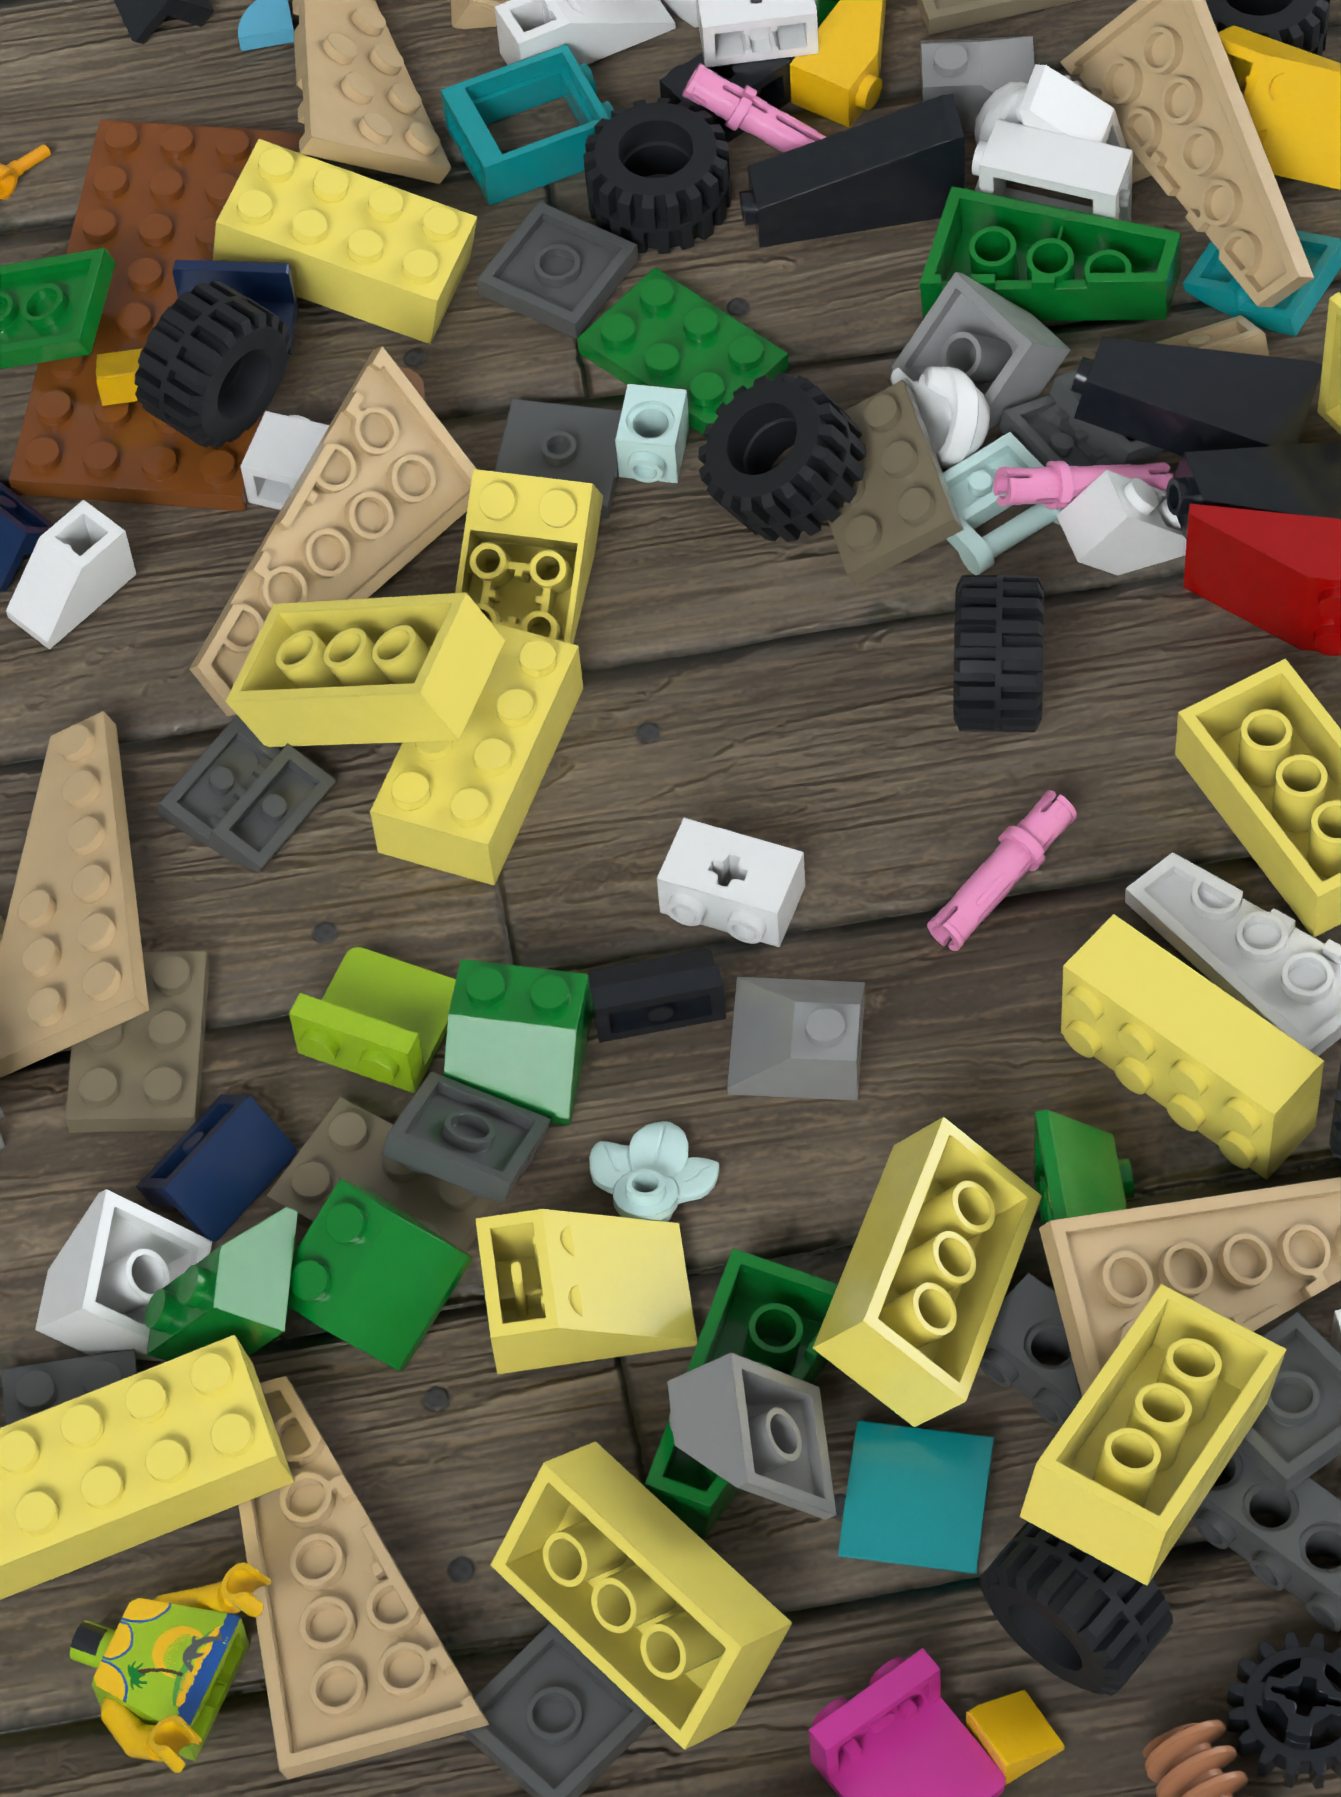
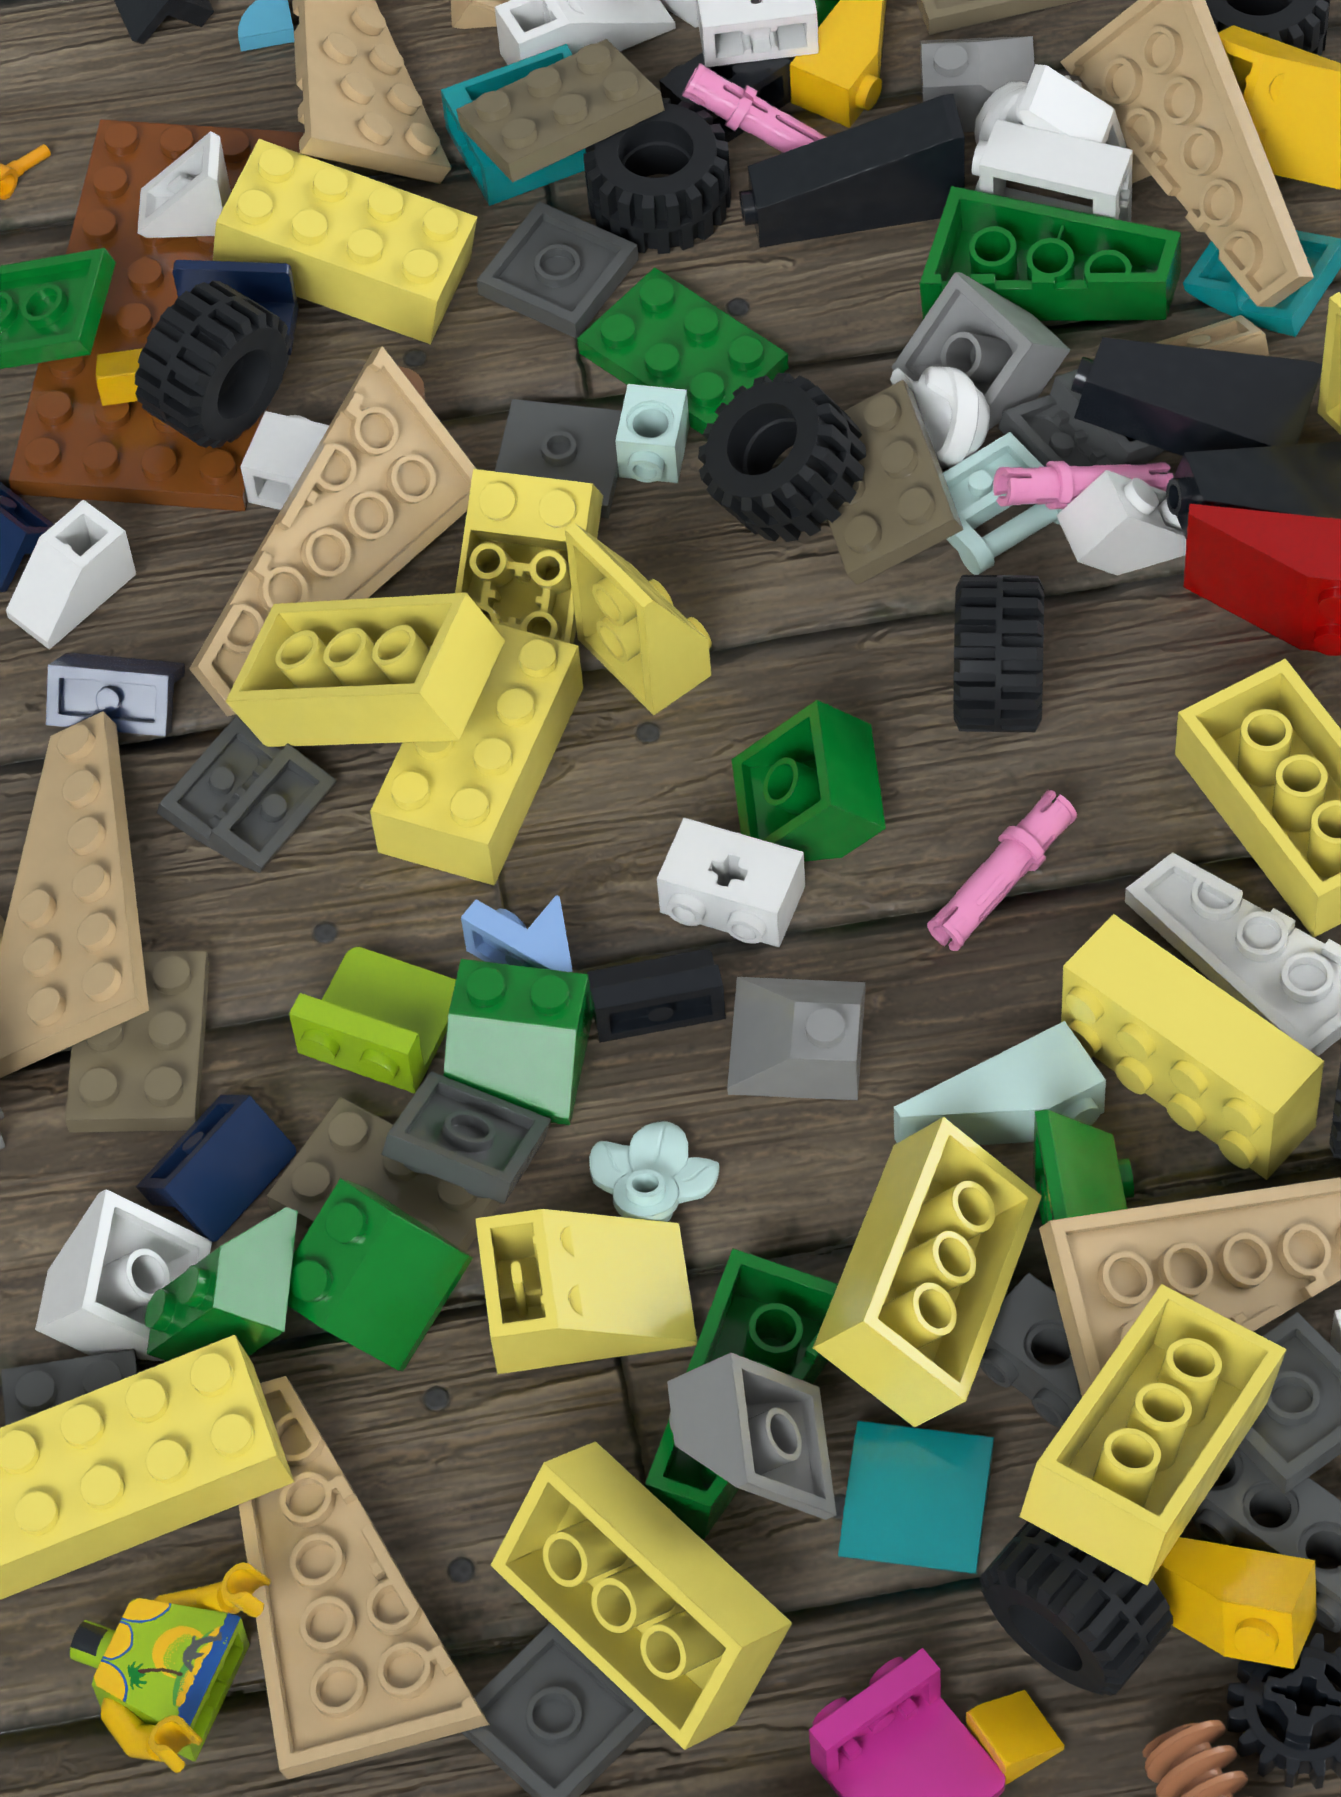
(129, 690): none -> panel
(186, 194): none -> white slope
(504, 939): none -> light blue slope
(560, 110): none -> dark tan plate
(634, 625): none -> light yellow slope
(811, 784): none -> green slope
(1000, 1096): none -> light aqua slope
(1240, 1599): none -> yellow slope

